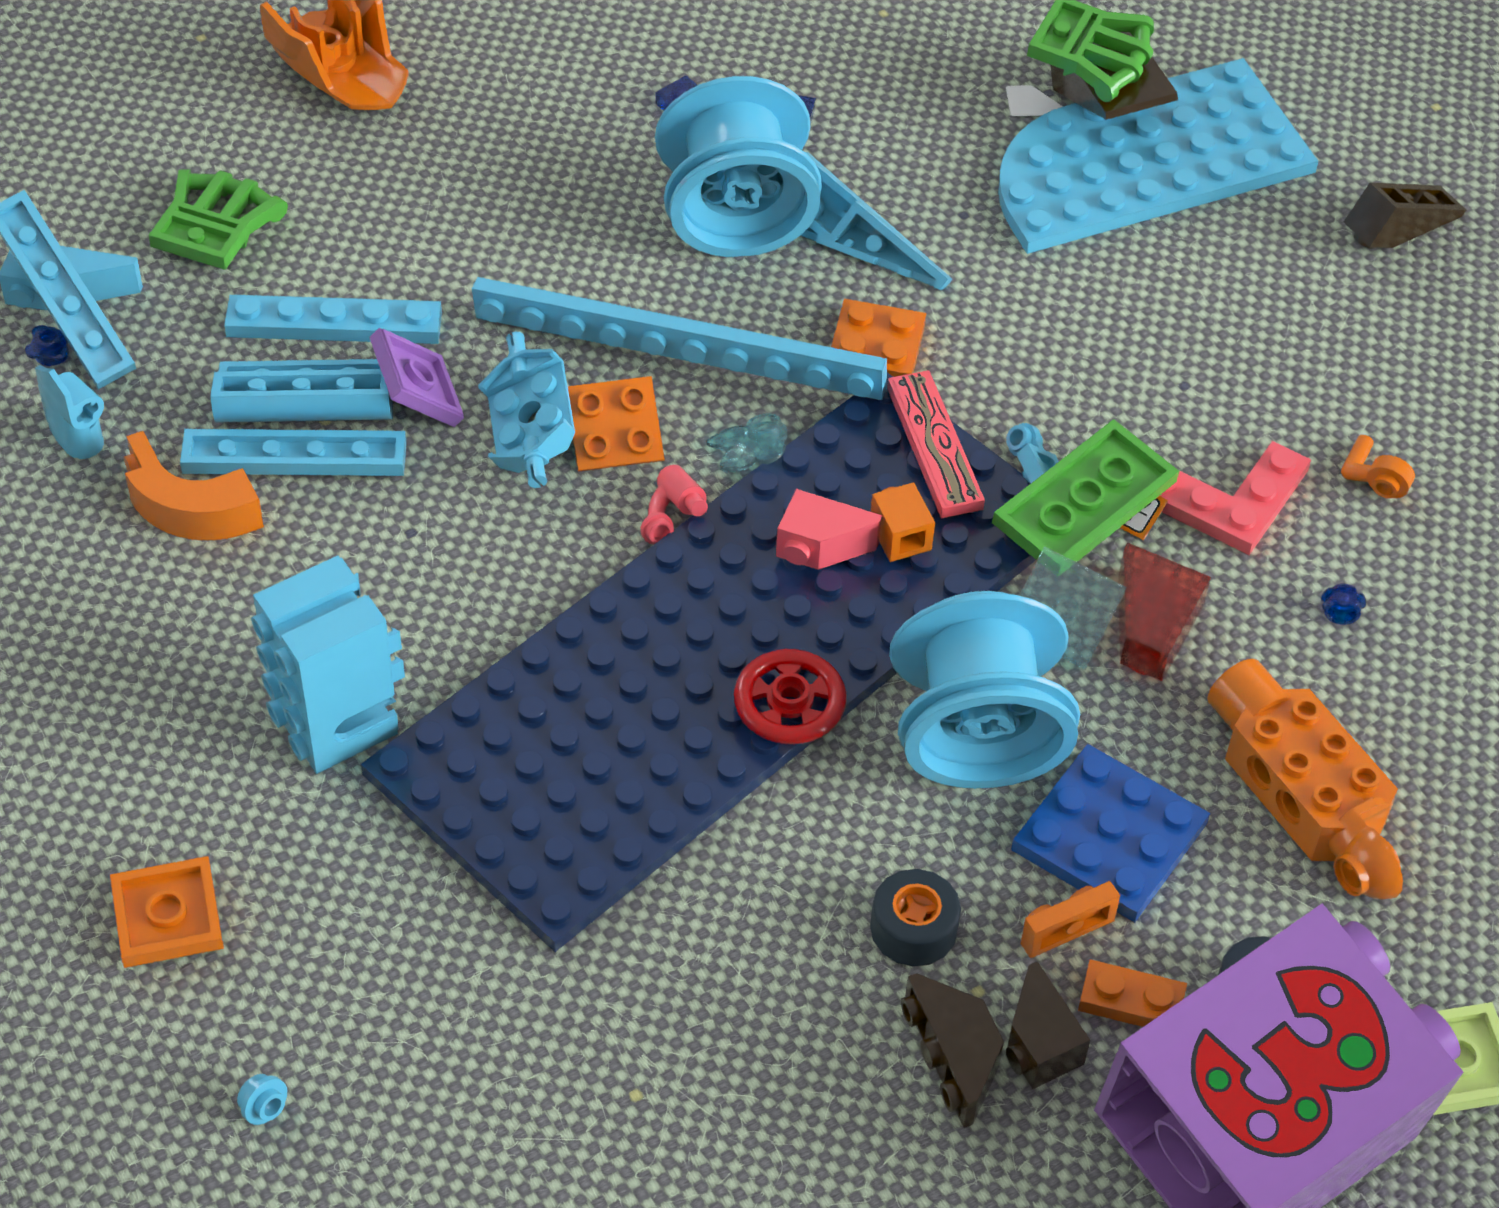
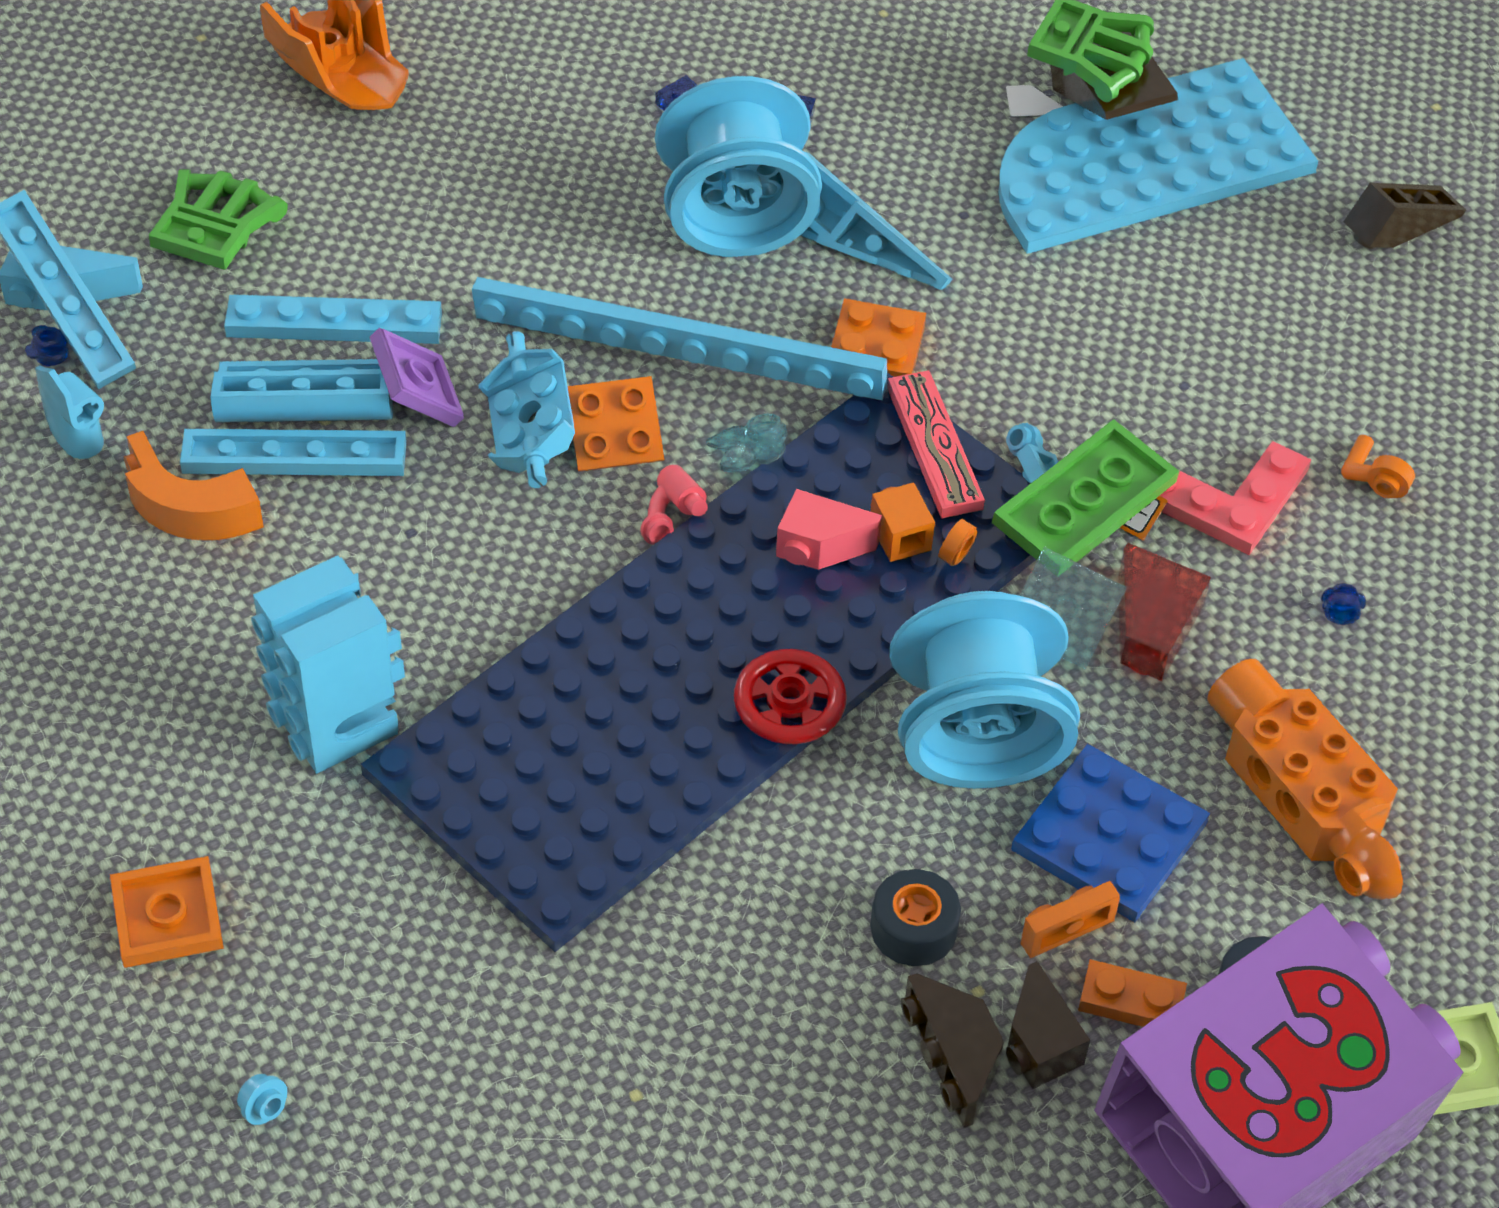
(958, 542): none -> orange tile

